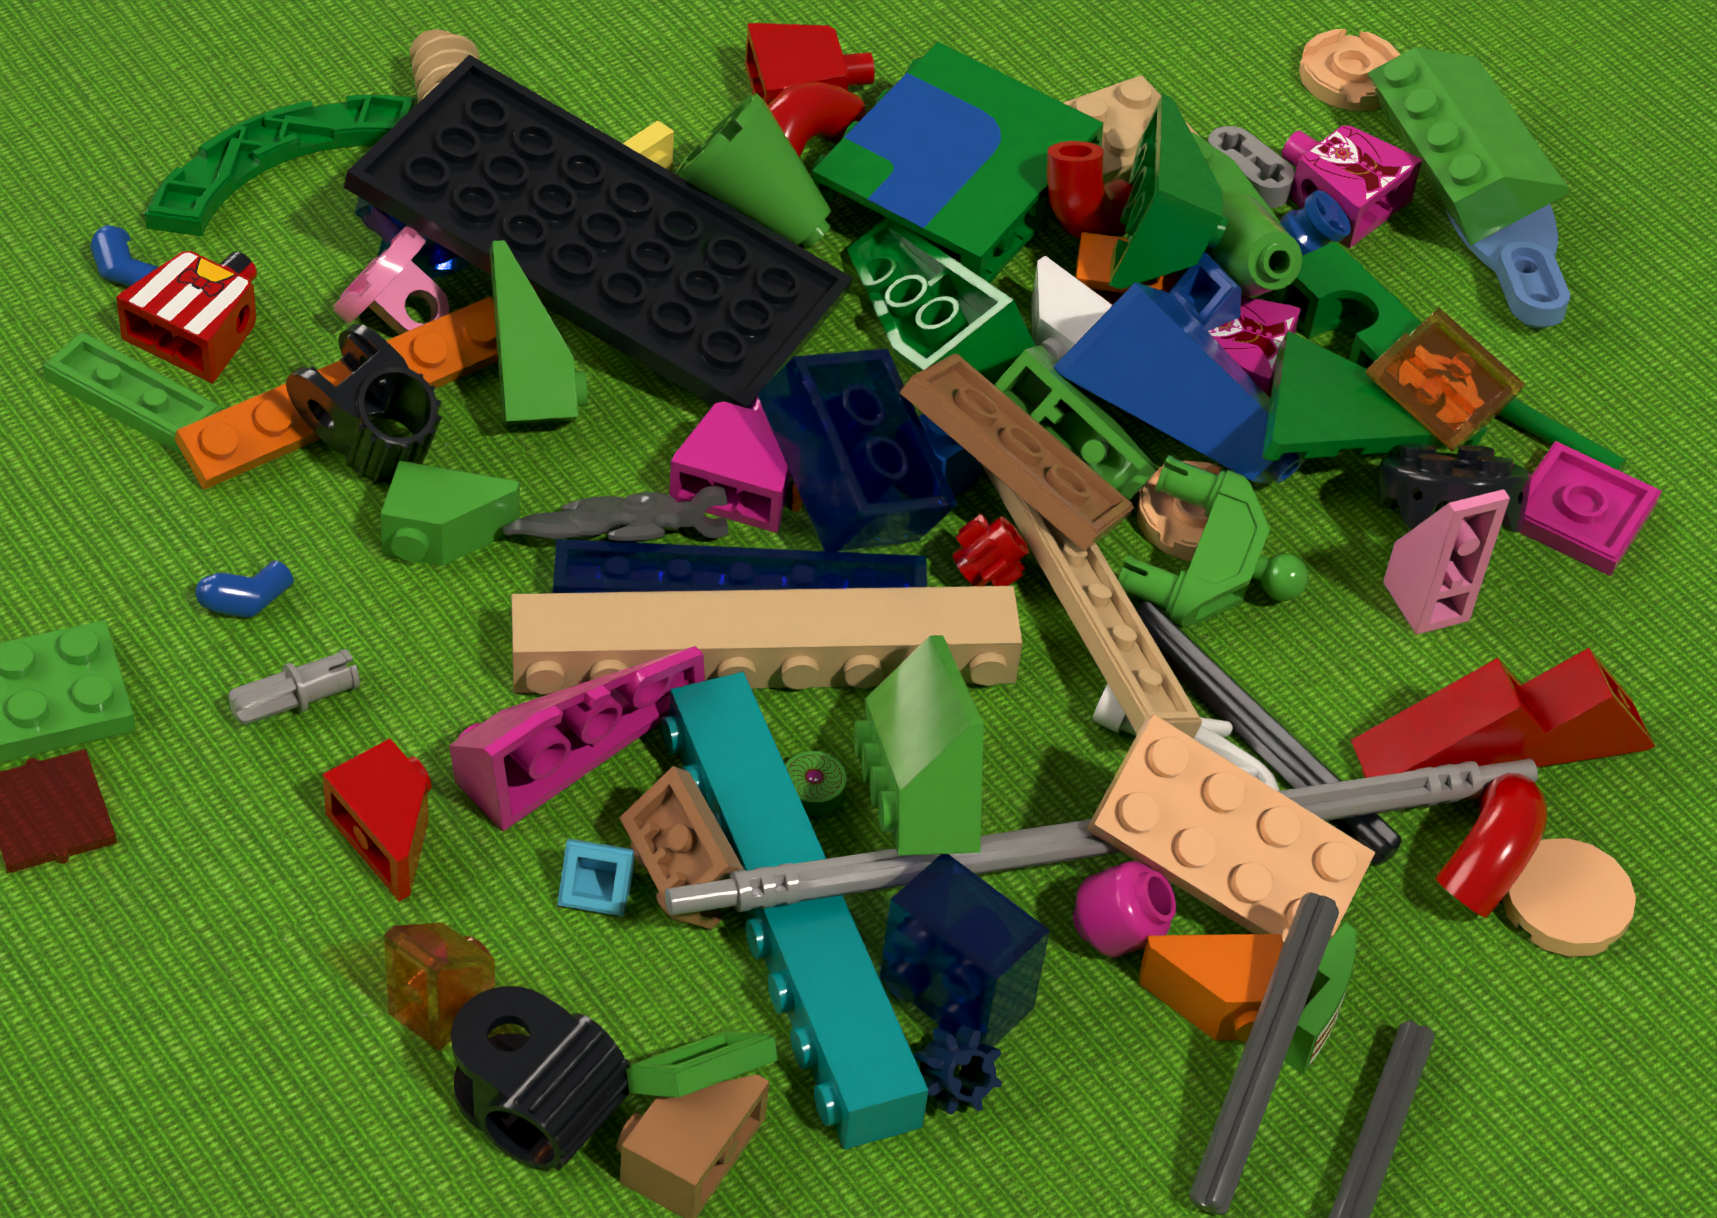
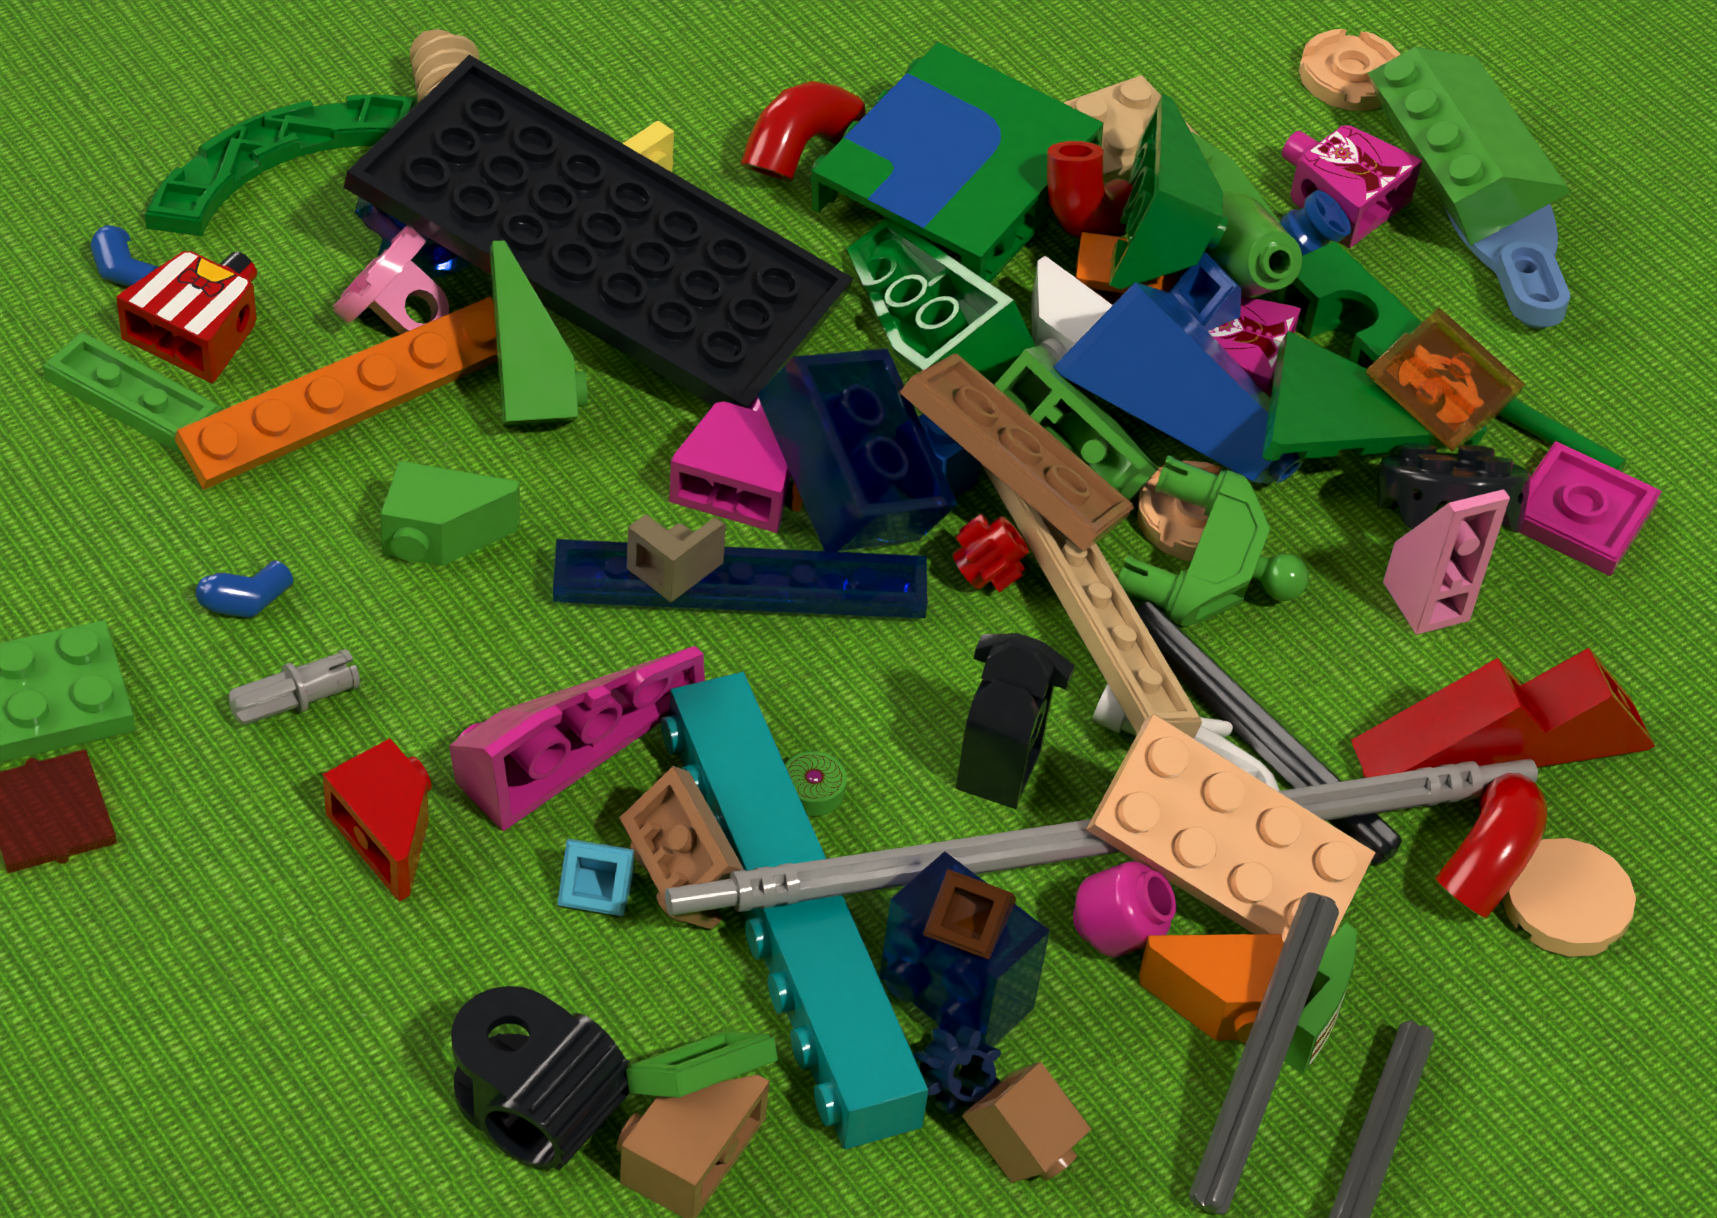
(376, 389): black piece -> none
(432, 977): clear orange slope -> none
(638, 516): dark grey piece -> none
(675, 557): none -> dark tan panel
(759, 174): bright green cone -> none
(768, 634): tan brick -> none
(797, 53): red torso -> none
(924, 754): bright green slope -> none
(969, 914): none -> reddish brown slope
(1009, 715): none -> black piece
(1028, 1124): none -> medium nougat brick
(1261, 165): light grey beam -> none

